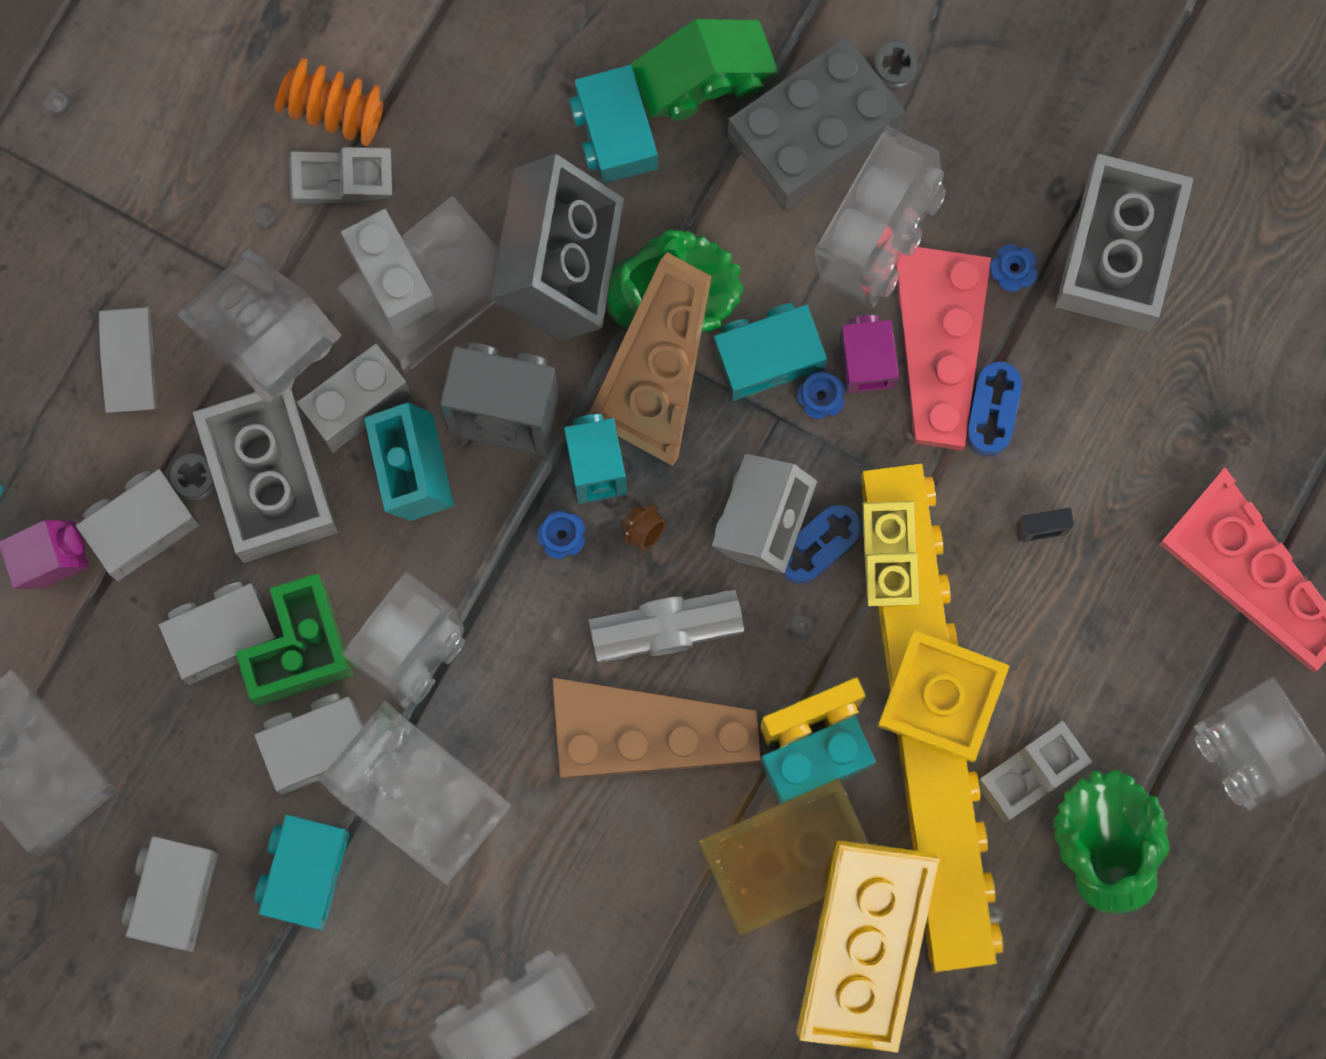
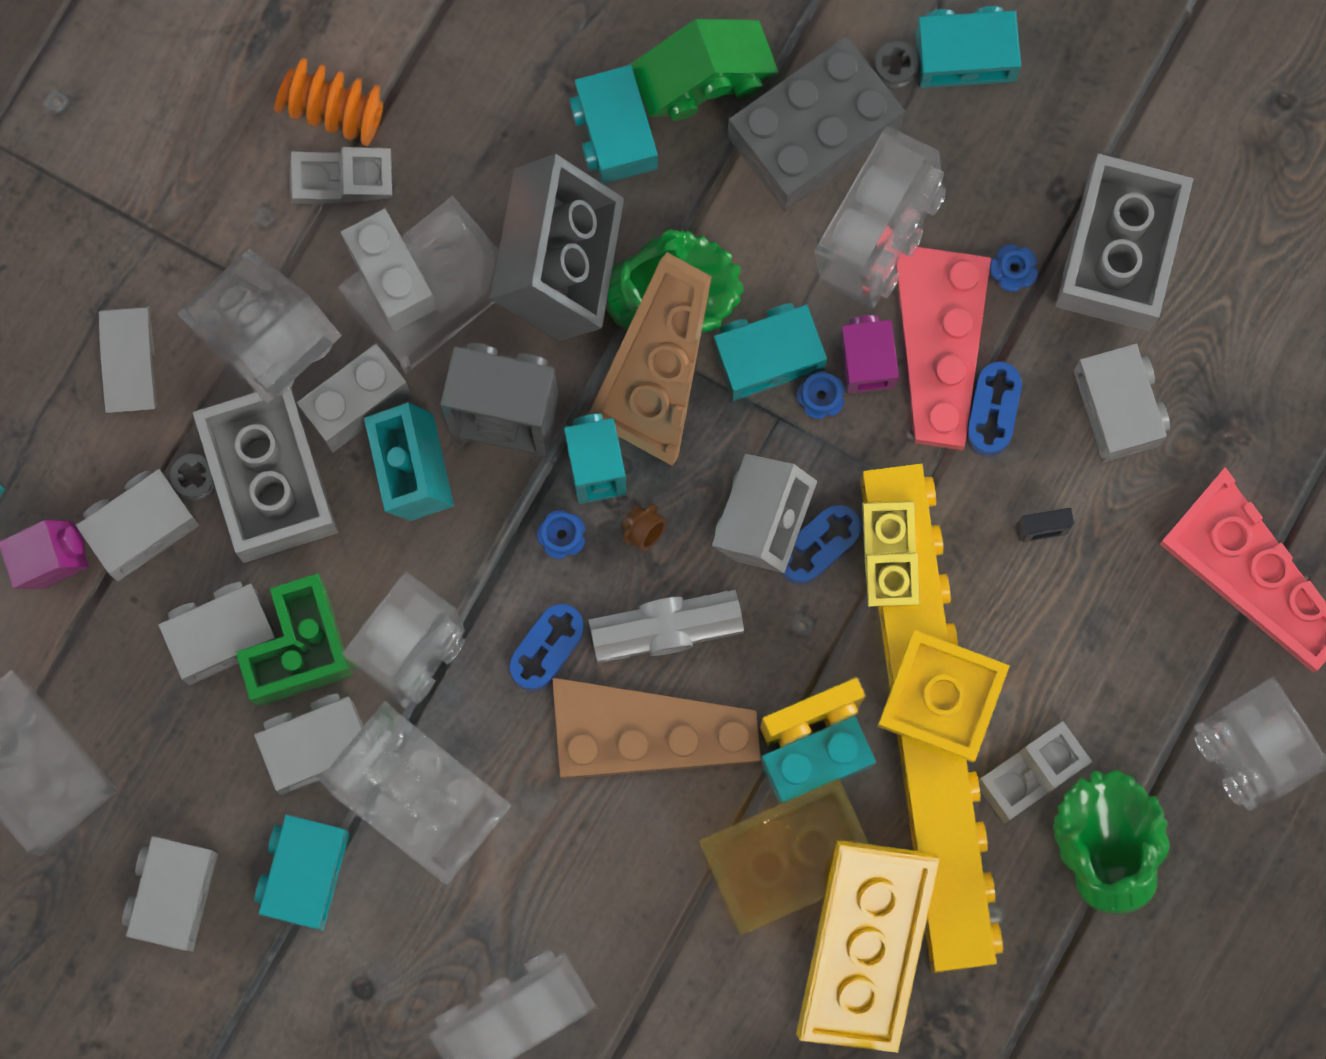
(537, 640): none -> blue beam
(967, 47): none -> teal brick
(1122, 402): none -> light grey brick

